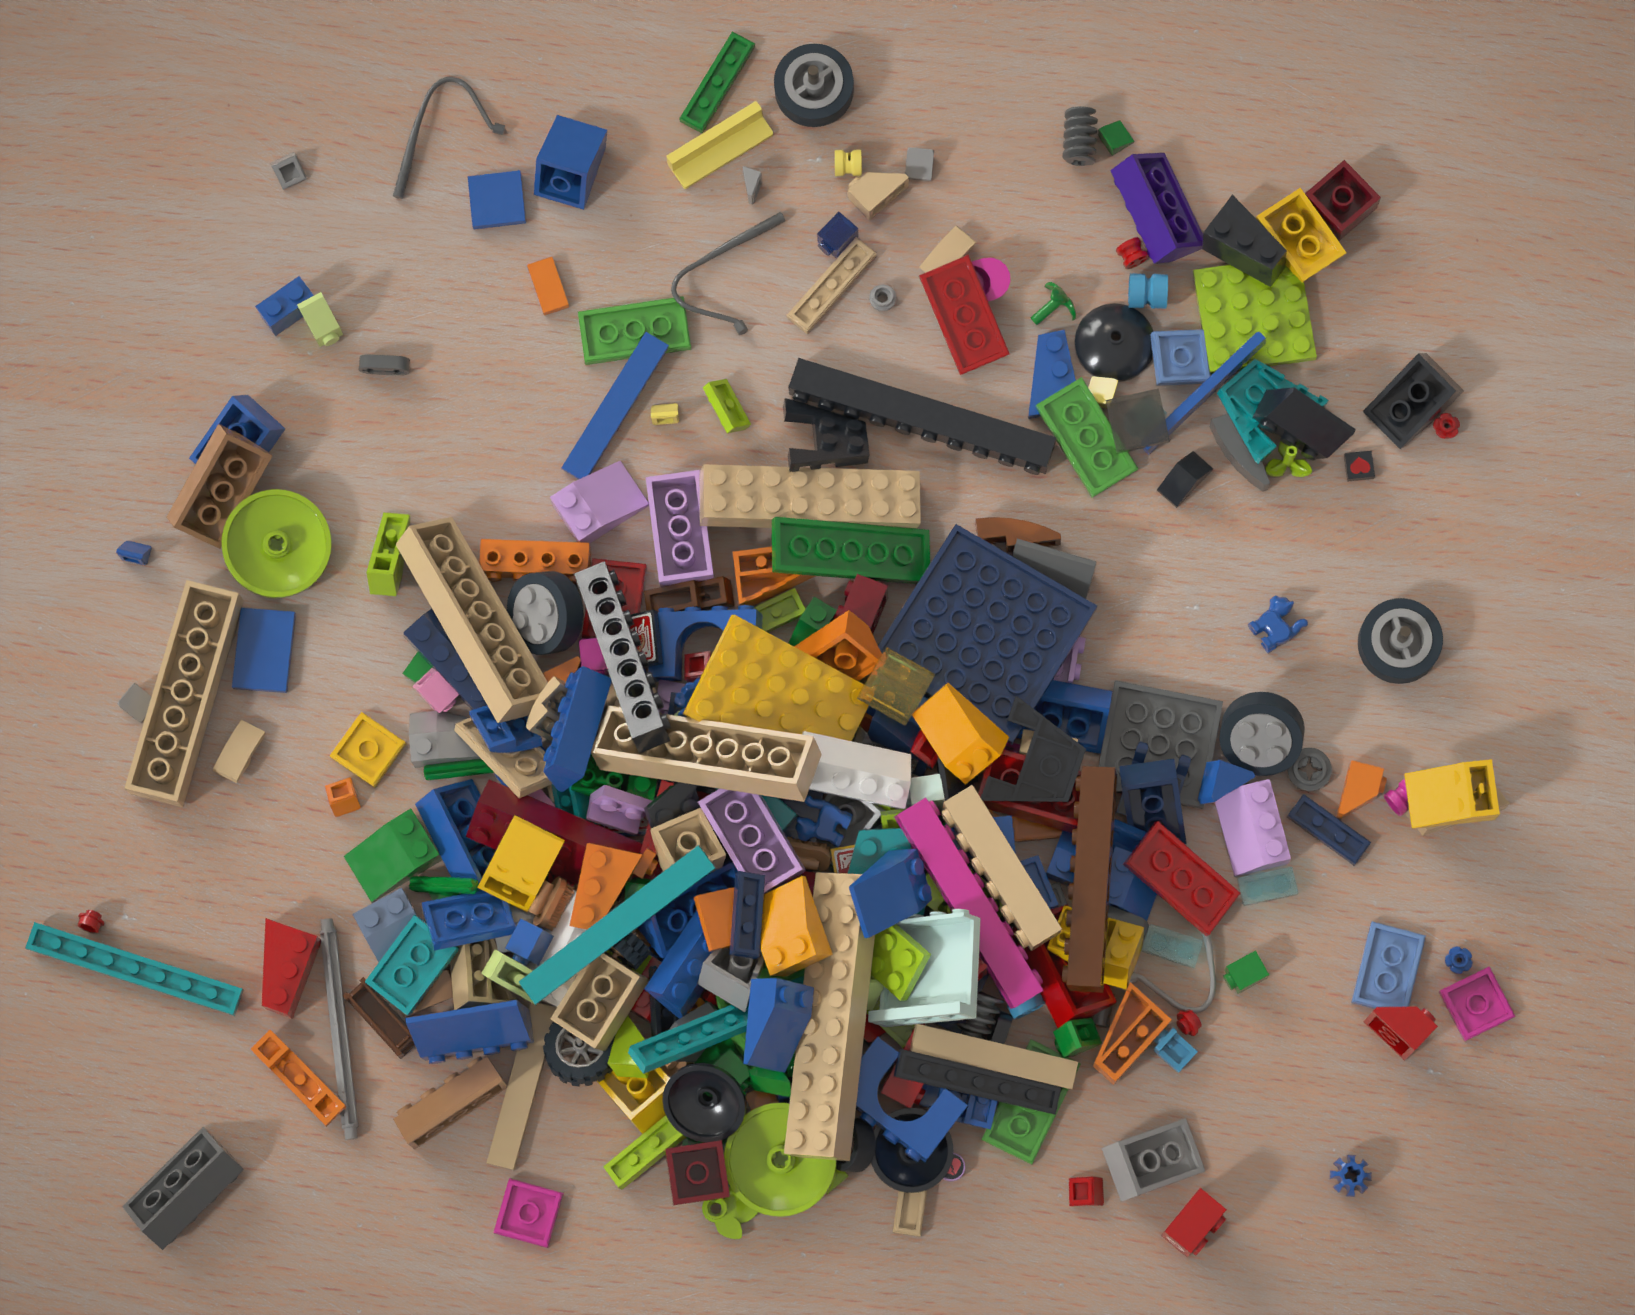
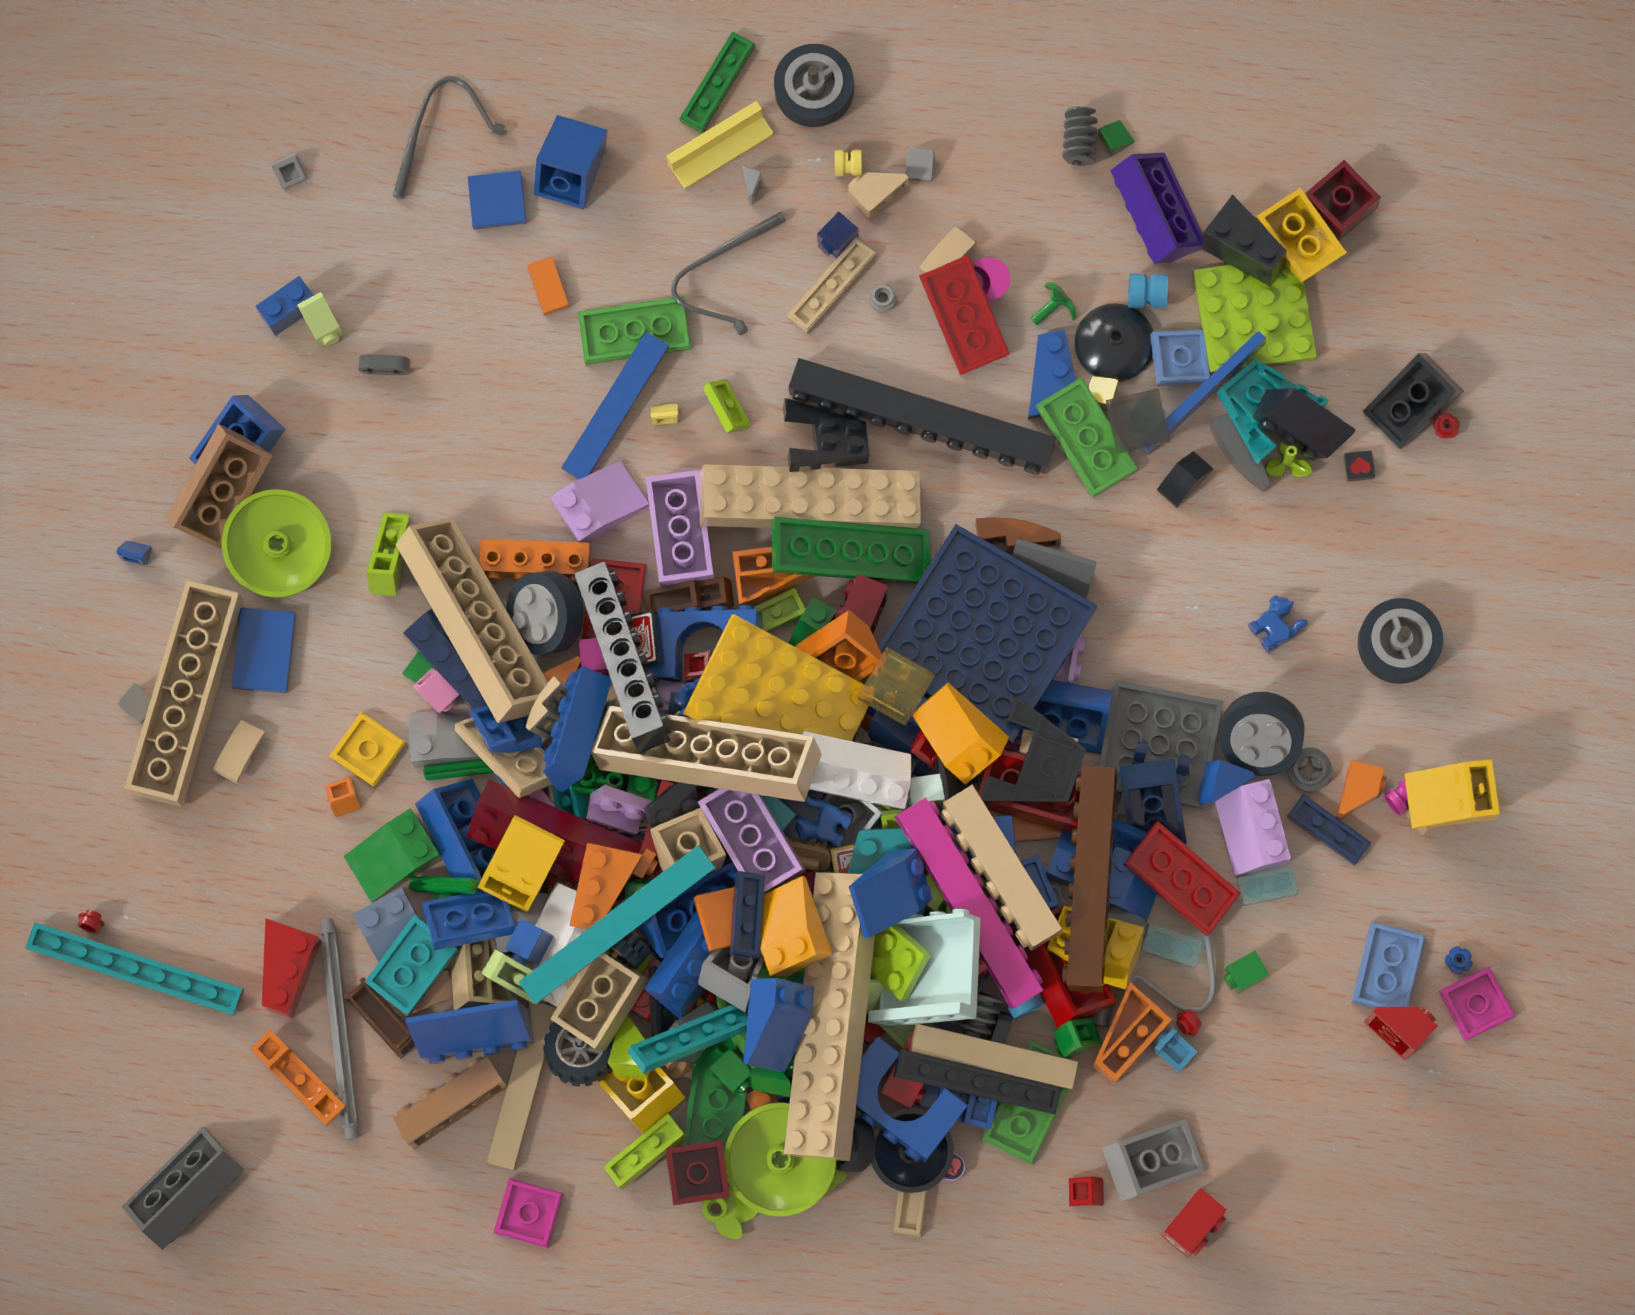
(550, 903): medium nougat piece -> none
(696, 1113): black dish -> none
(1132, 253): red wheel -> none
(1353, 1167): blue piece -> none

